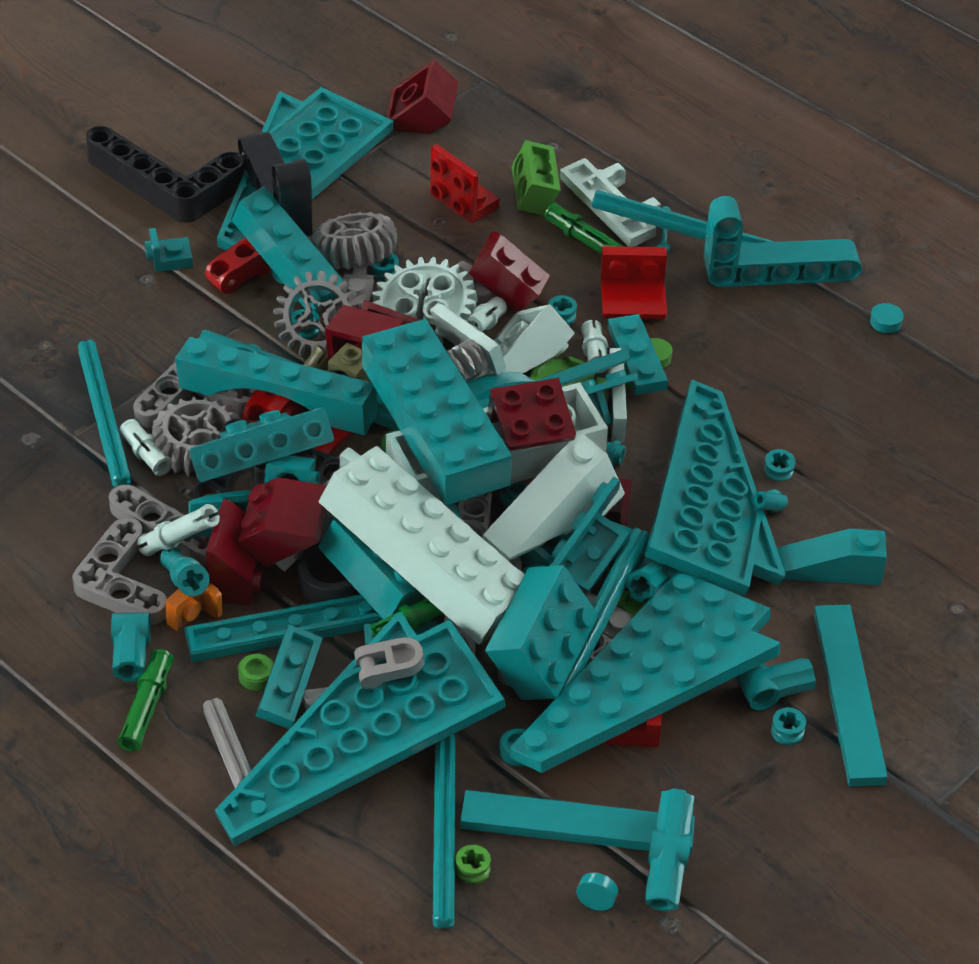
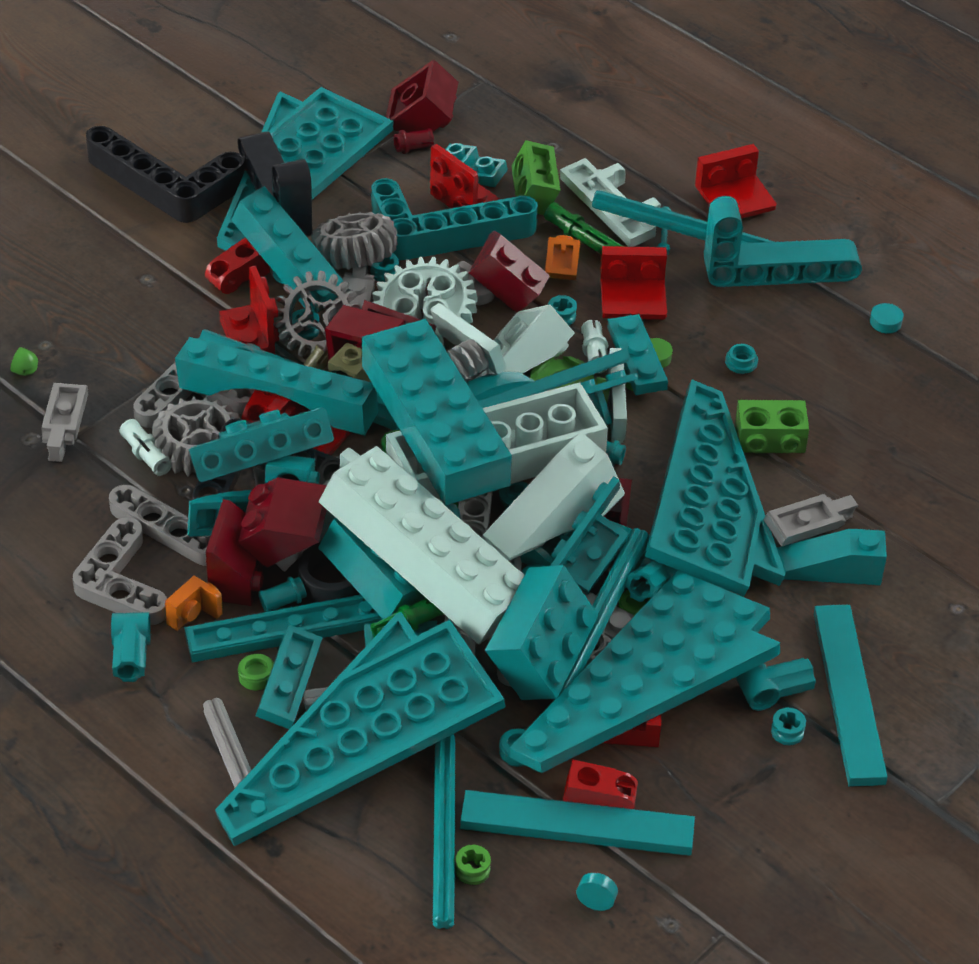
(24, 362): none -> bright green hinge
(63, 418): none -> light grey hinge
(104, 413): teal axle -> none
(150, 687): green pin -> none
(169, 253): teal bracket -> none
(169, 534): light aqua pin -> none
(185, 572): teal pin -> none
(255, 321): none -> red bracket
(283, 594): none -> teal pin
(403, 659): light grey plate -> none
(413, 140): none -> dark red pin
(454, 227): none -> teal beam
(485, 316): light aqua pin -> none
(489, 169): none -> teal slope
(531, 414): dark red bracket -> none
(562, 257): none -> orange bracket
(600, 786): none -> red leg
(669, 850): teal piece -> none
(734, 175): none -> red bracket
(741, 359): none -> teal plate
(772, 426): none -> bright green brick
(772, 501): teal arm -> none
(781, 457): teal bush -> none
(809, 518): none -> light grey hinge

